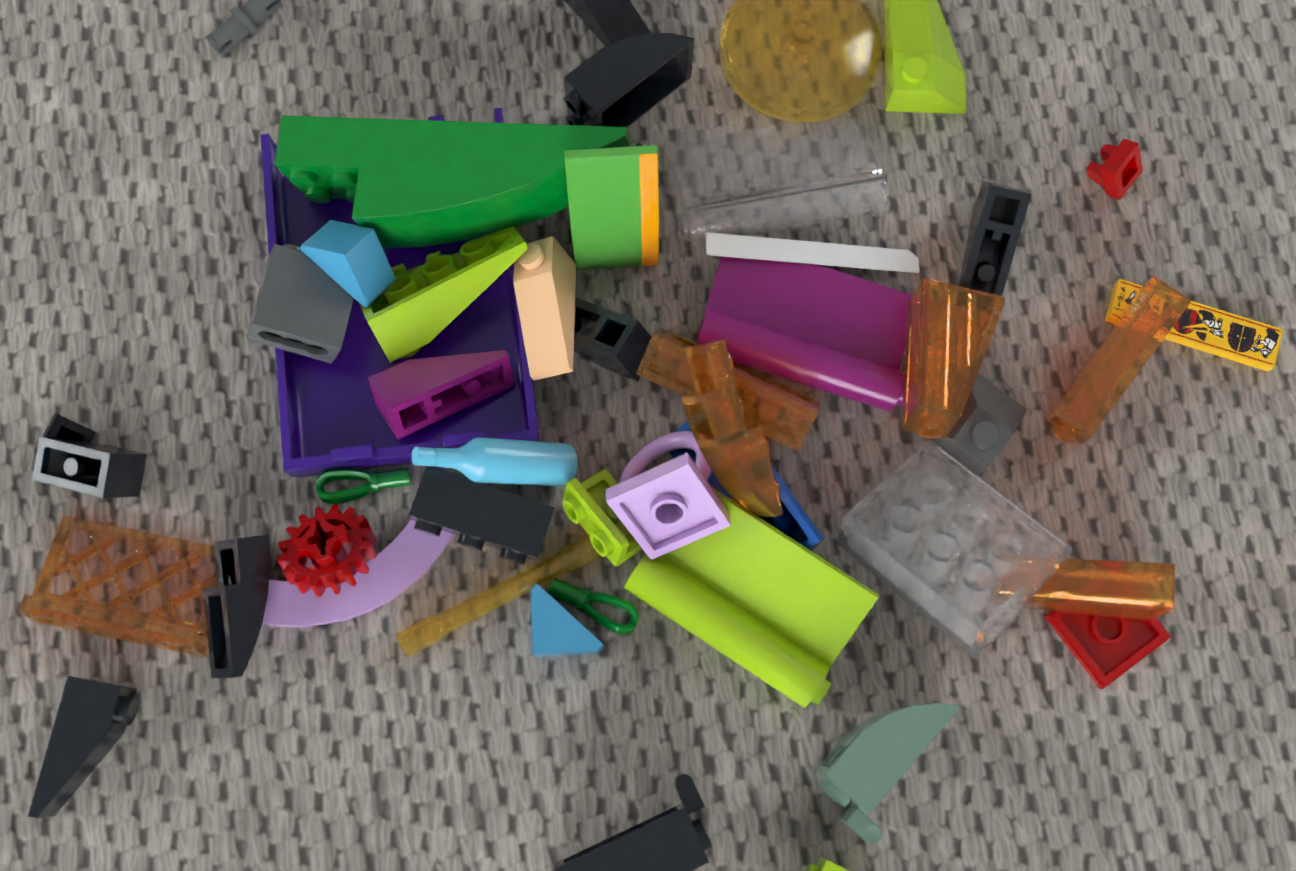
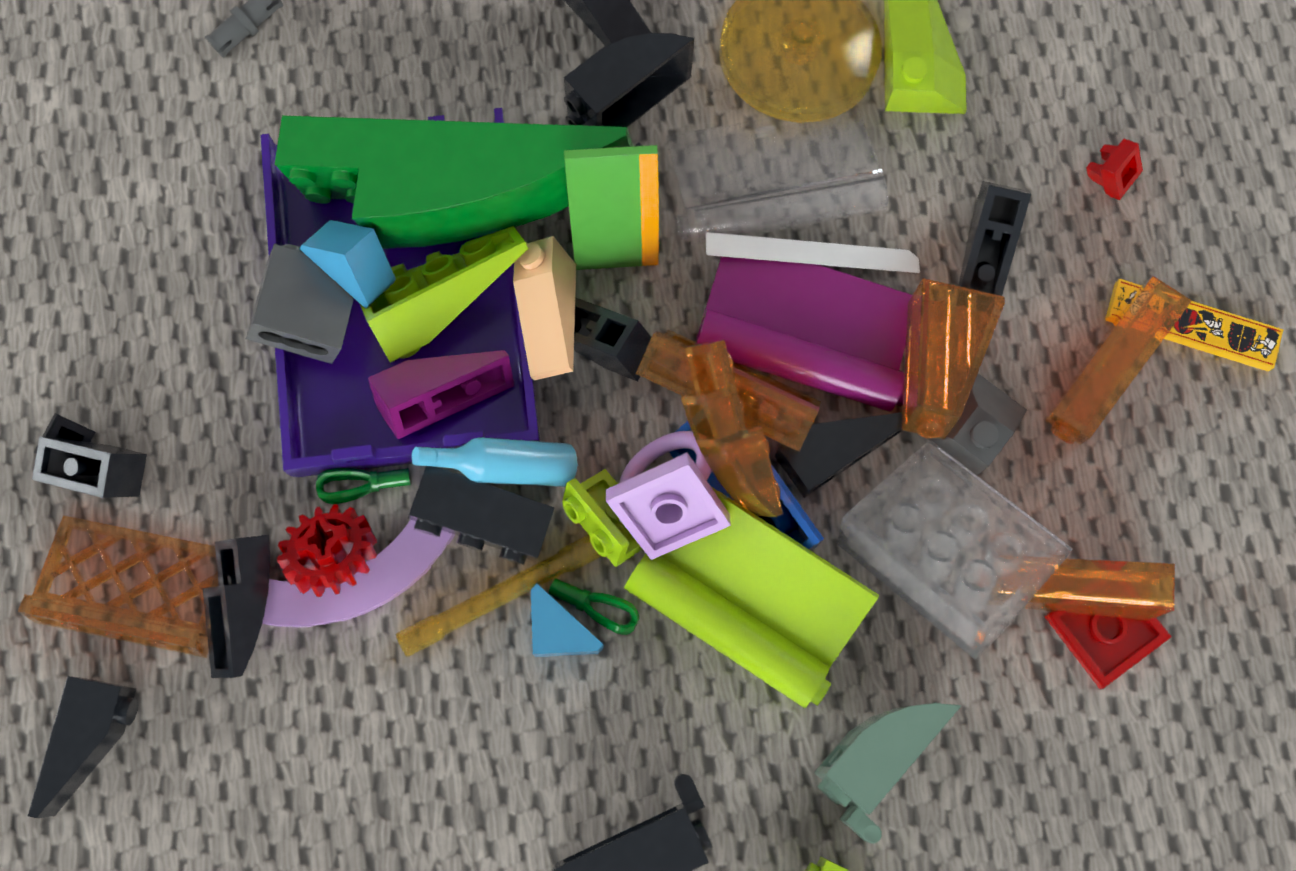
(834, 448): none -> black slope

